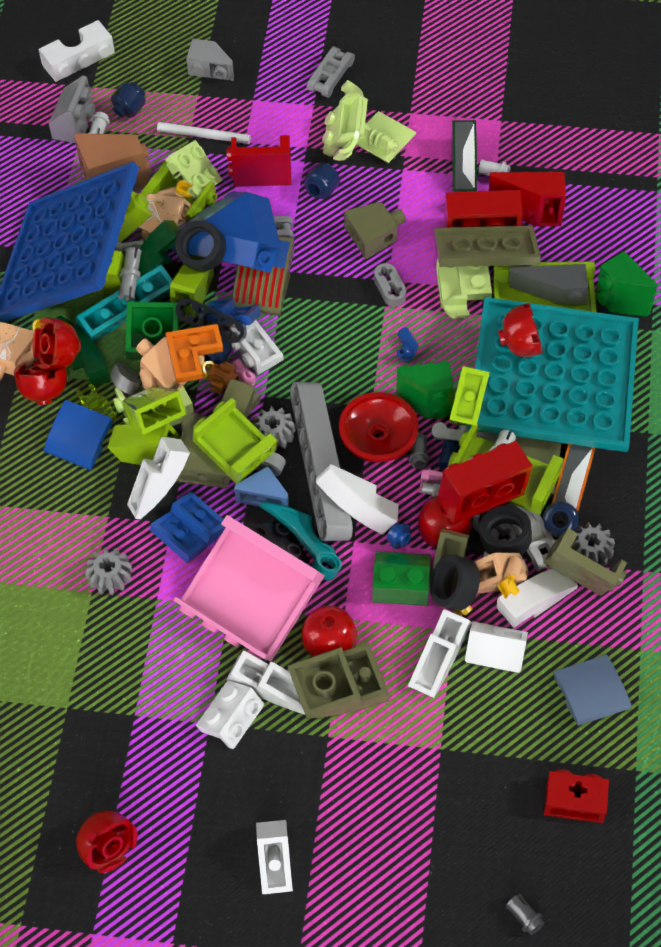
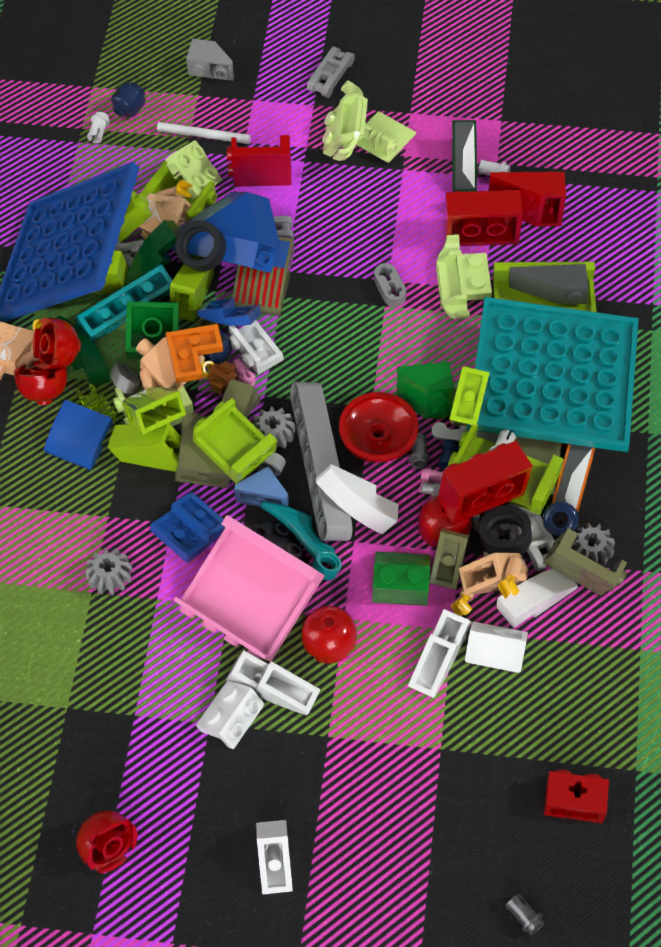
(63, 60): white arch -> none
(72, 111): light grey slope -> none
(108, 151): nougat slope -> none
(130, 274): light grey pin -> none
(157, 476): white slope -> none
(197, 306): black beam -> none
(321, 181): dark blue head -> none
(339, 682): olive slope -> none
(373, 227): olive torso -> none
(399, 535): blue plate -> none
(409, 345): blue arm -> none
(467, 582): black tyre -> none
(486, 246): olive plate -> none
(521, 332): red cylinder -> none
(592, 689): sand blue slope -> none
(625, 287): green slope -> none

